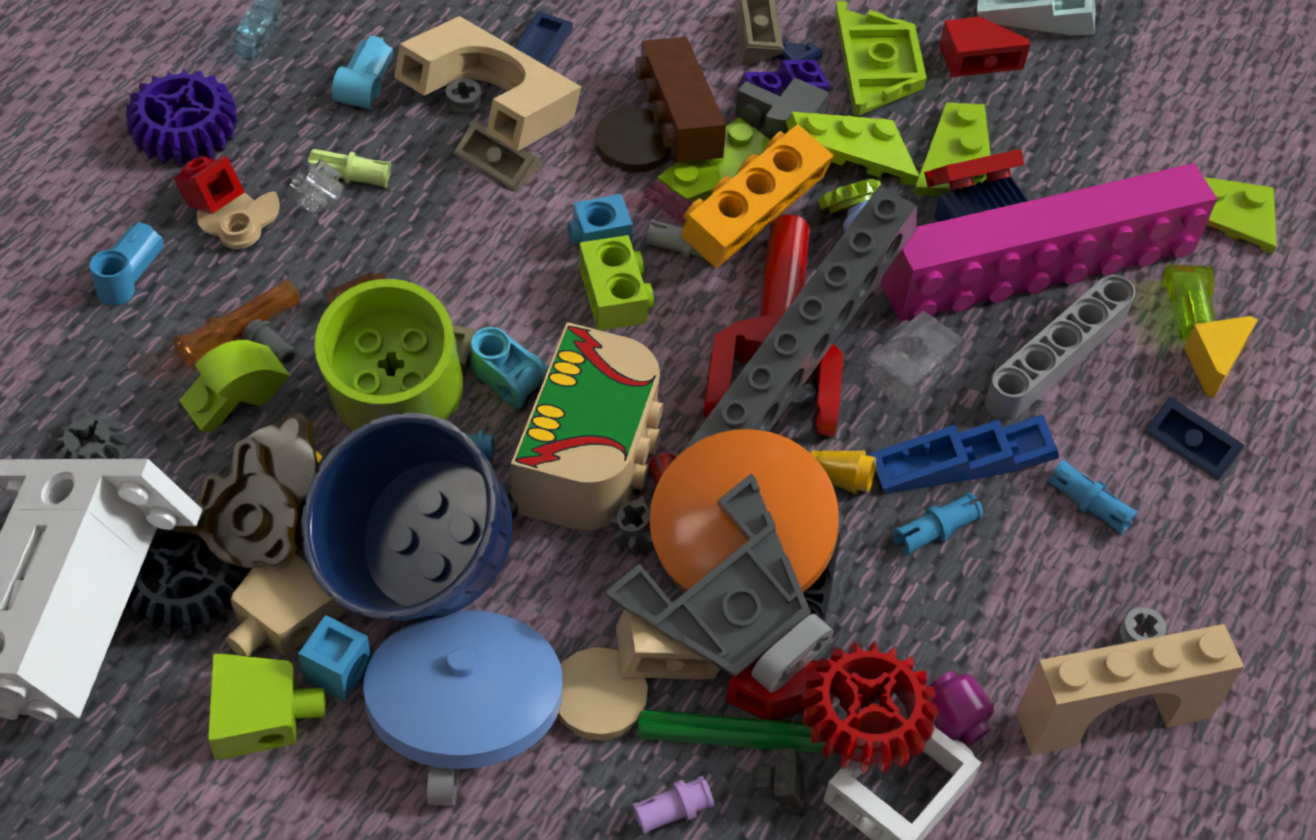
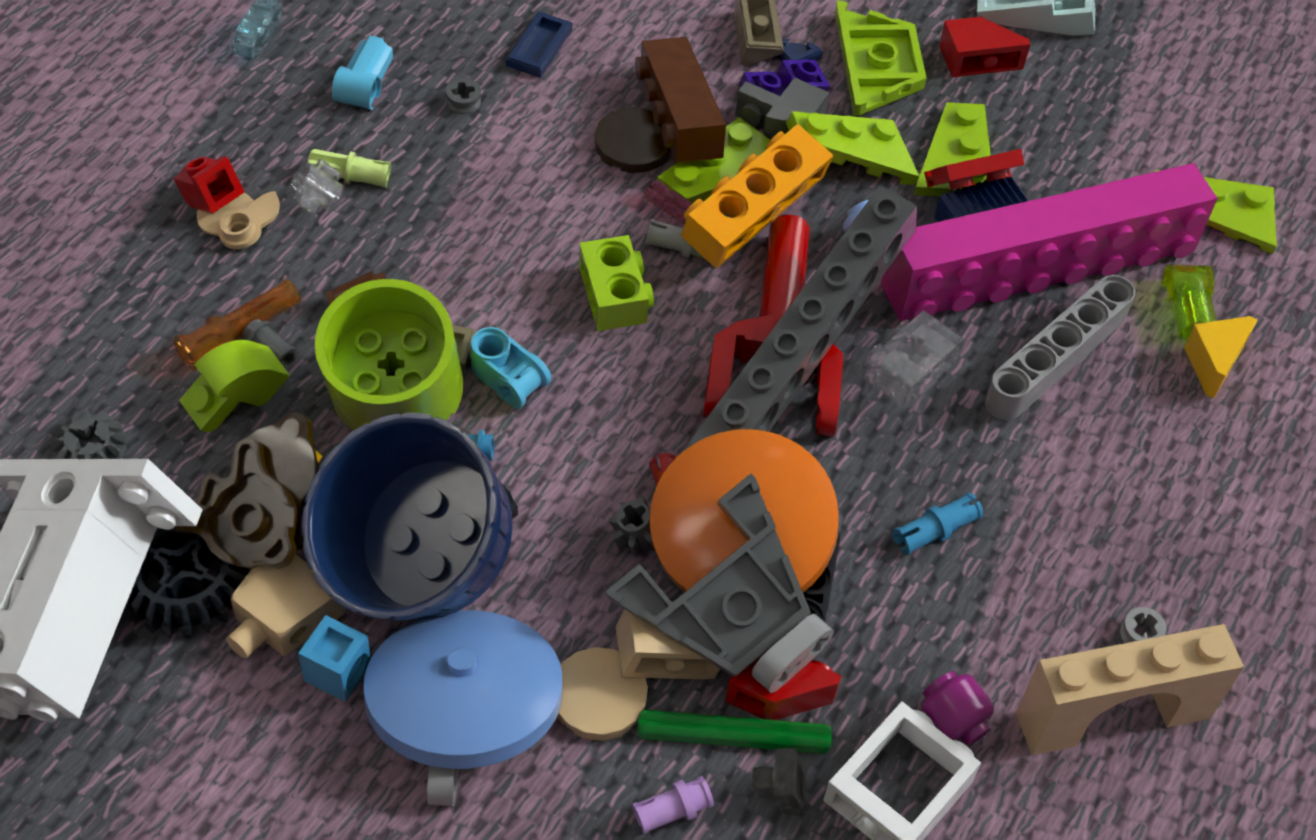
(119, 268): dark azure piece -> none
(190, 116): dark purple gear -> none
(257, 705): lime torso -> none
(496, 158): dark tan slope -> none
(535, 97): tan arch -> none
(588, 430): brick -> none
(599, 219): dark azure brick -> none
(846, 197): lime gear -> none
(848, 469): yellow cone -> none
(877, 731): red gear -> none
(964, 456): blue slope -> none
(1092, 497): dark azure pin -> none
(1194, 438): dark blue slope -> none

